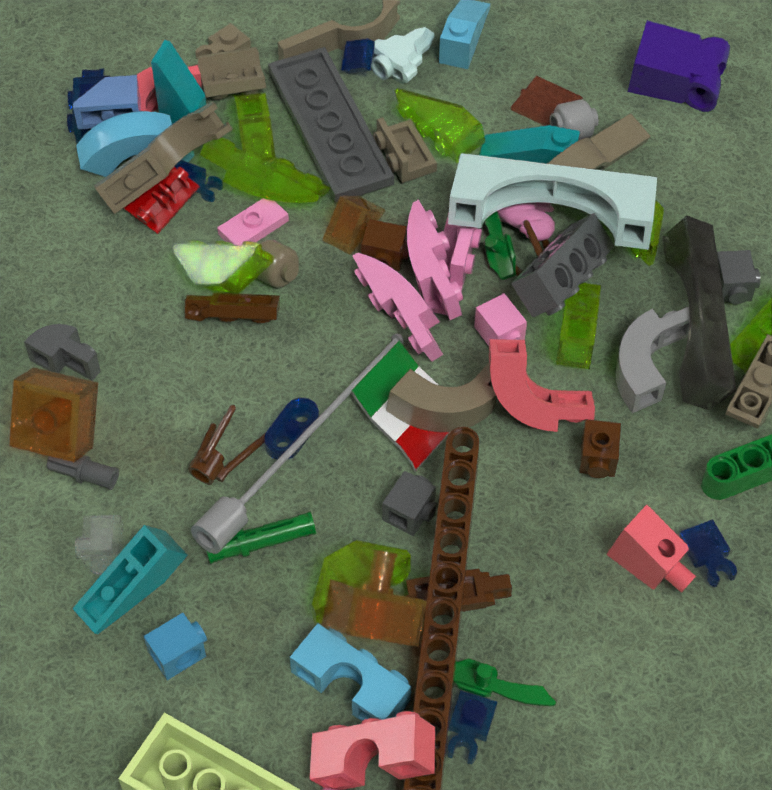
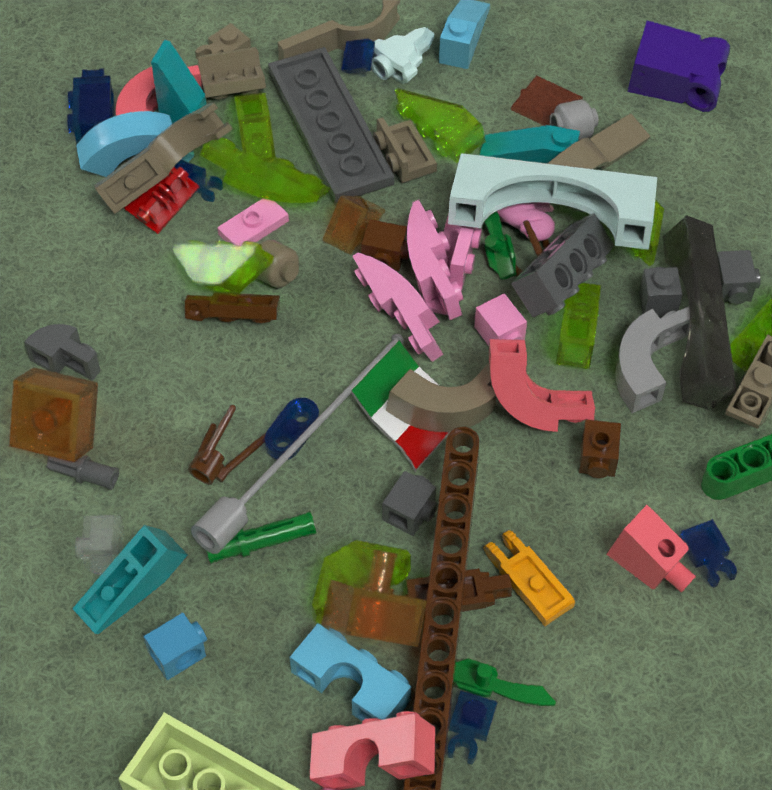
(107, 99): medium blue slope -> none
(531, 579): none -> light orange hinge
(660, 290): none -> dark grey brick

